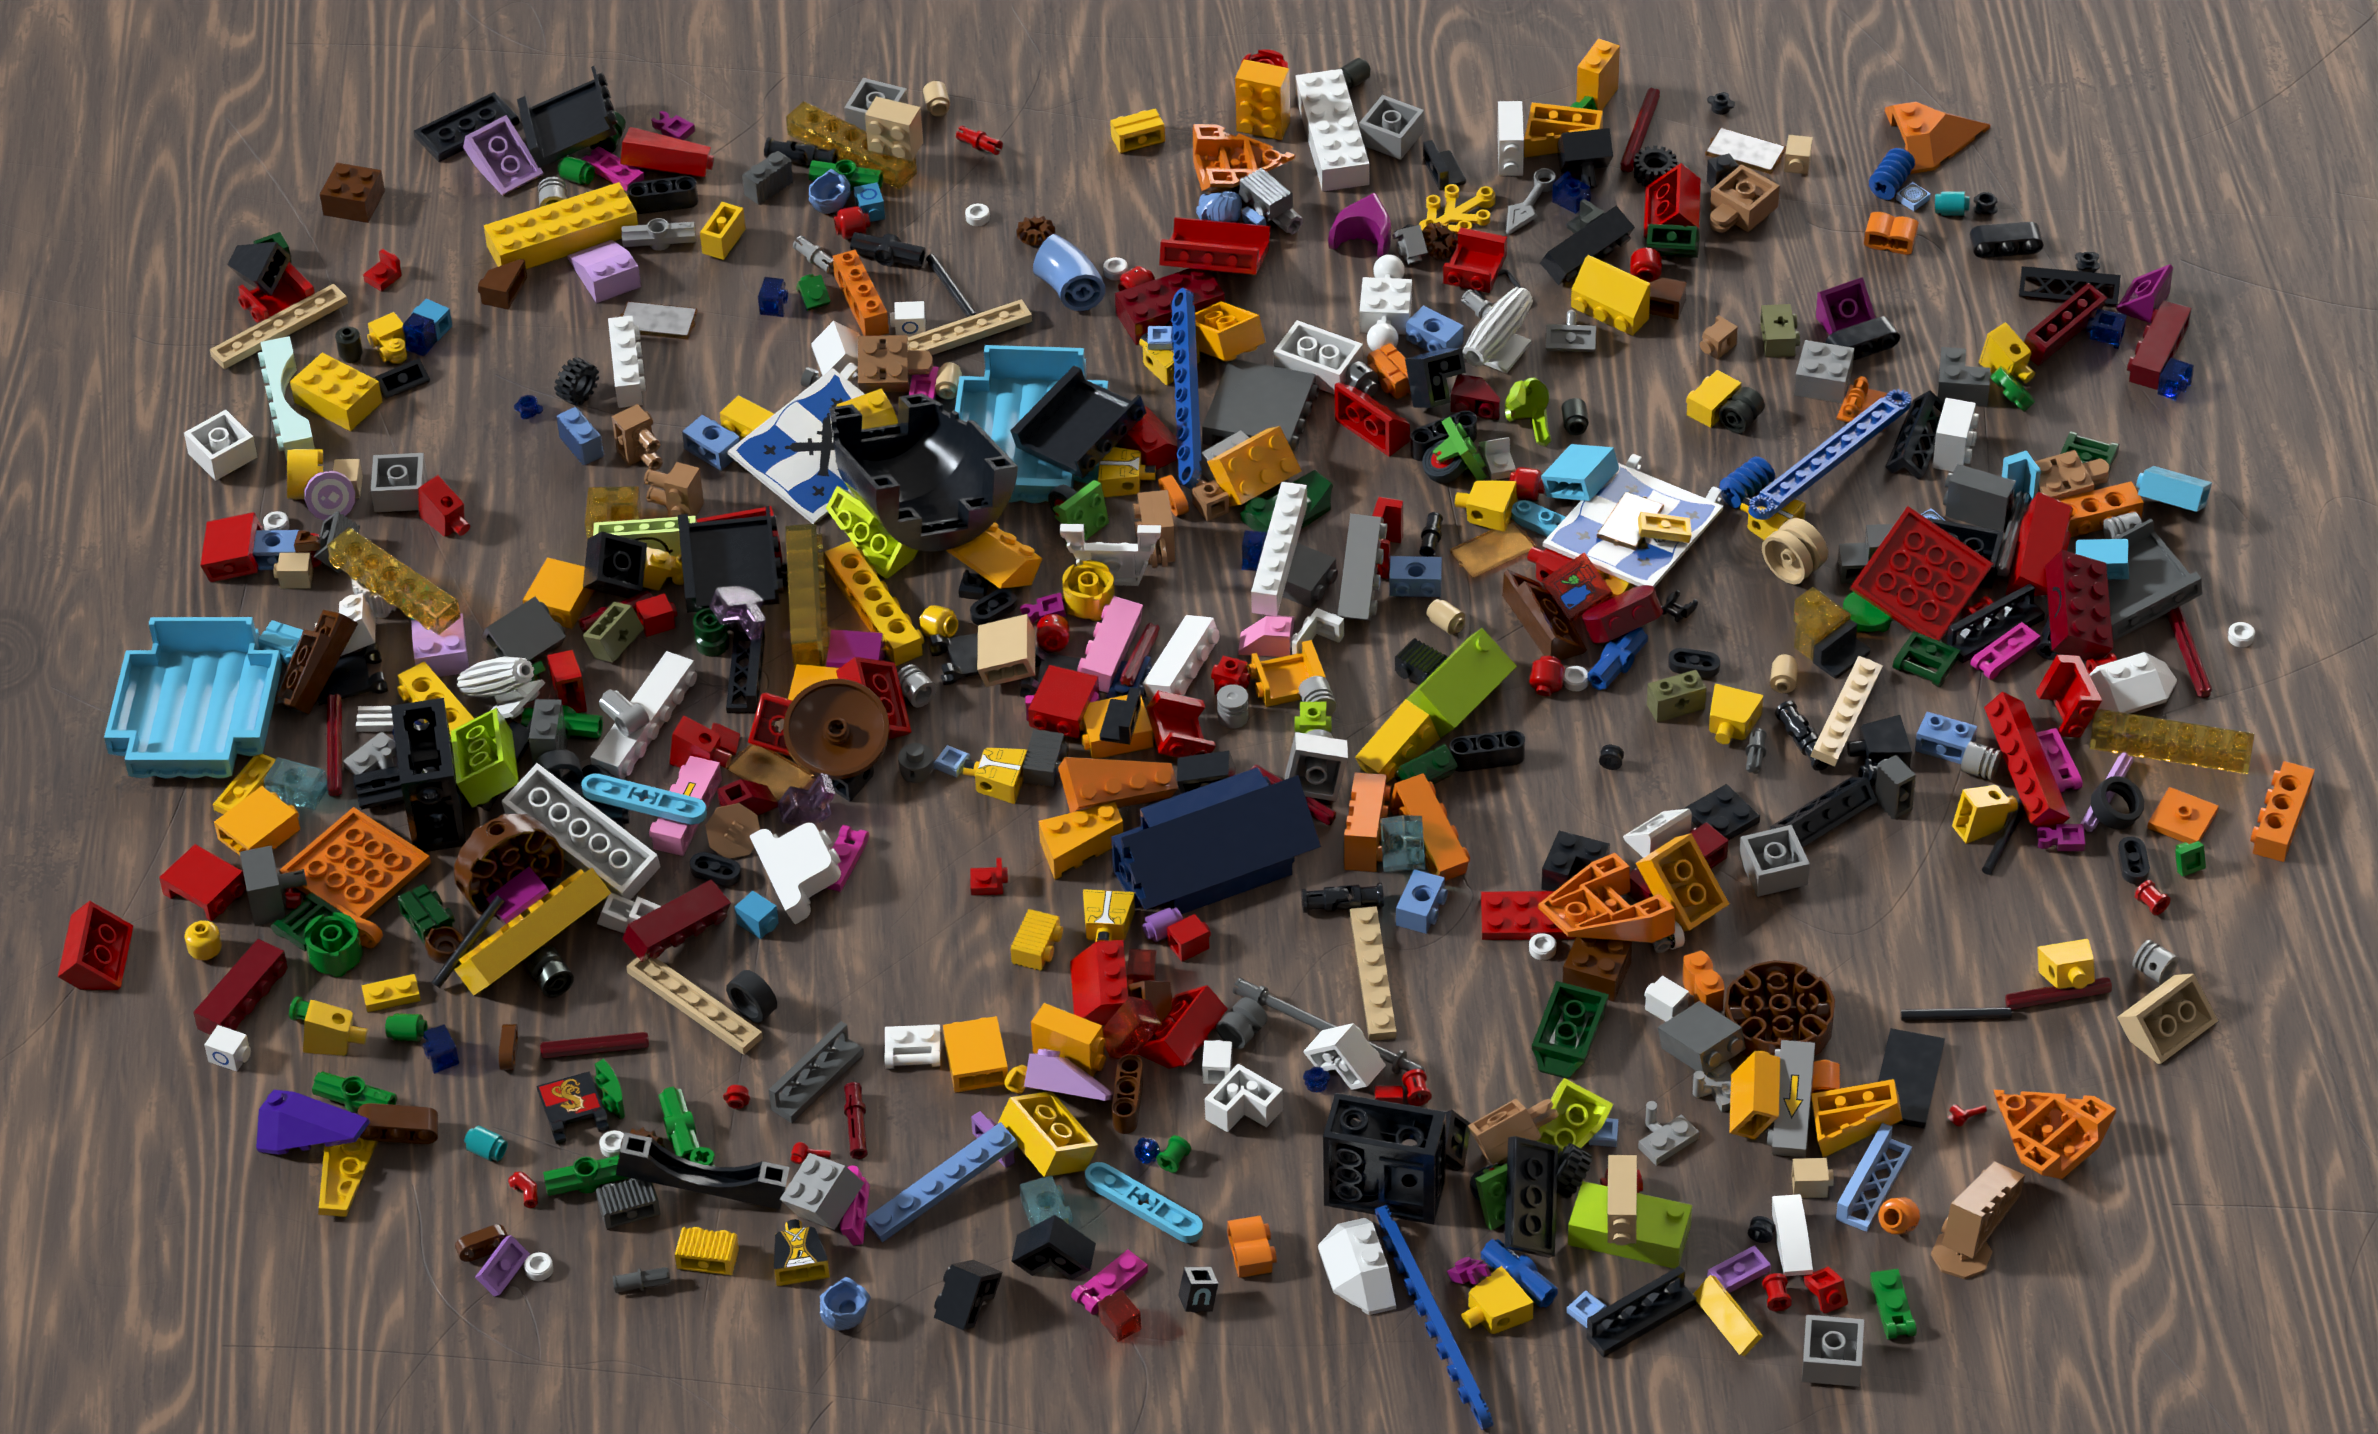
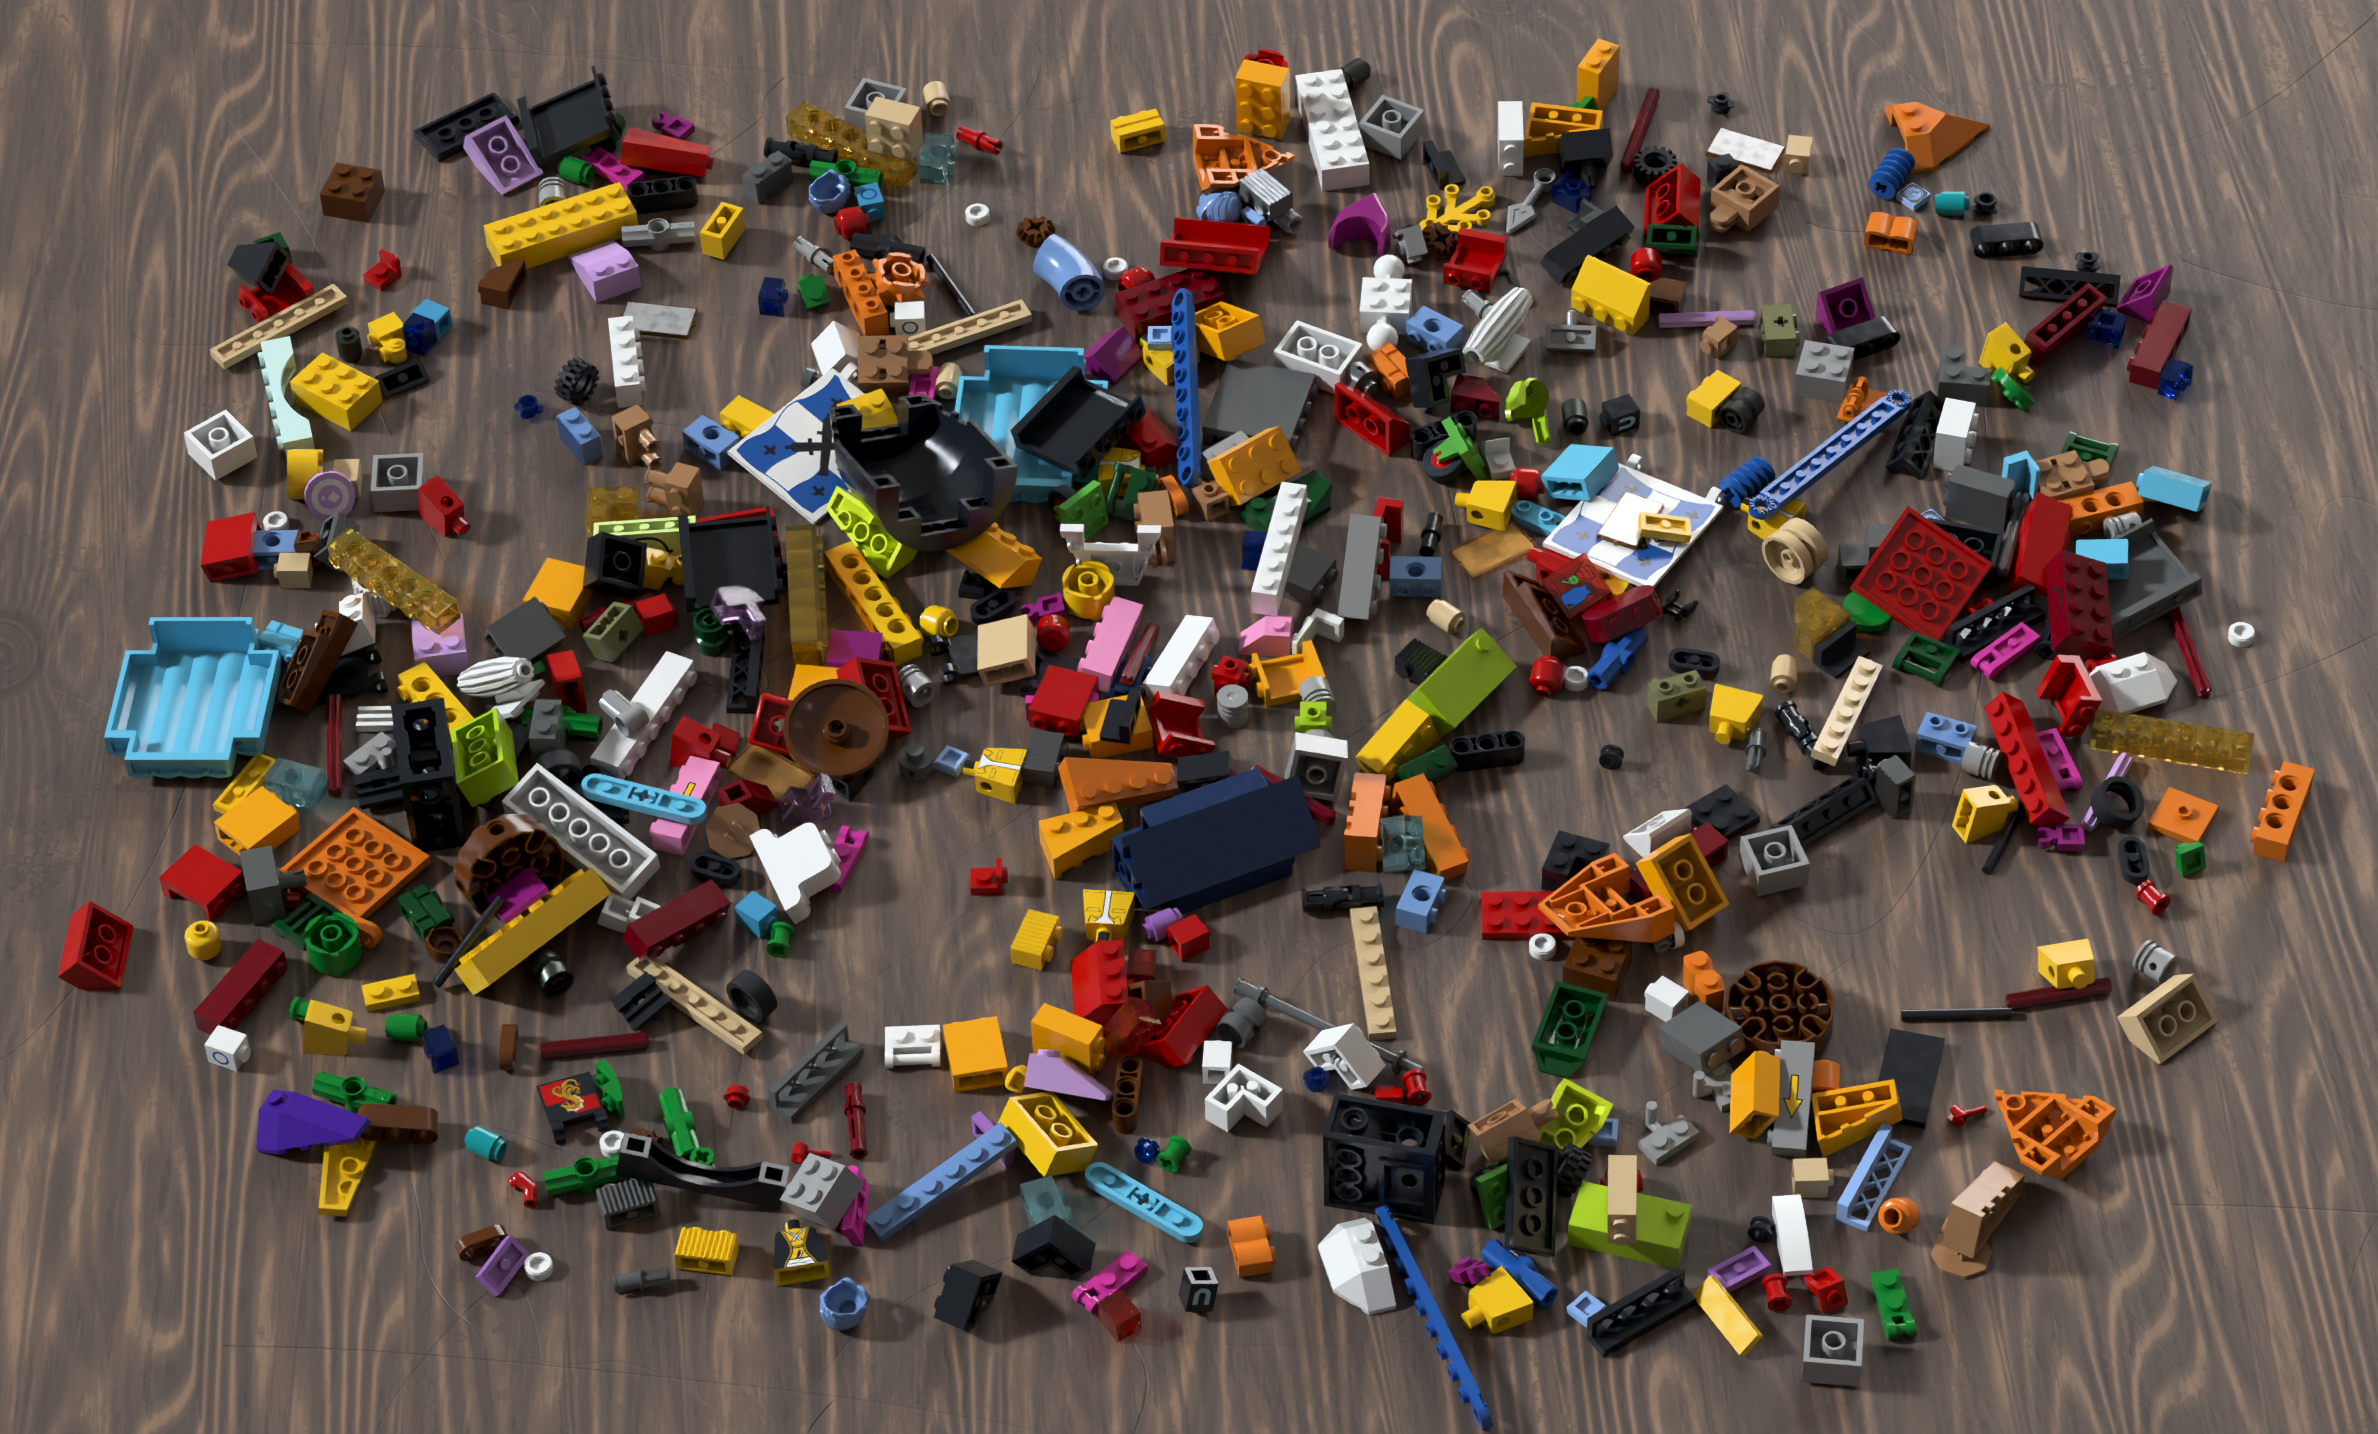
(627, 1001): none -> black piece
(780, 937): none -> green bush
(898, 279): none -> orange brick
(937, 159): none -> clear light blue brick
(1113, 355): none -> magenta slope
(1139, 482): none -> dark green plate
(1620, 415): none -> black brick
(1705, 319): none -> lavender axle

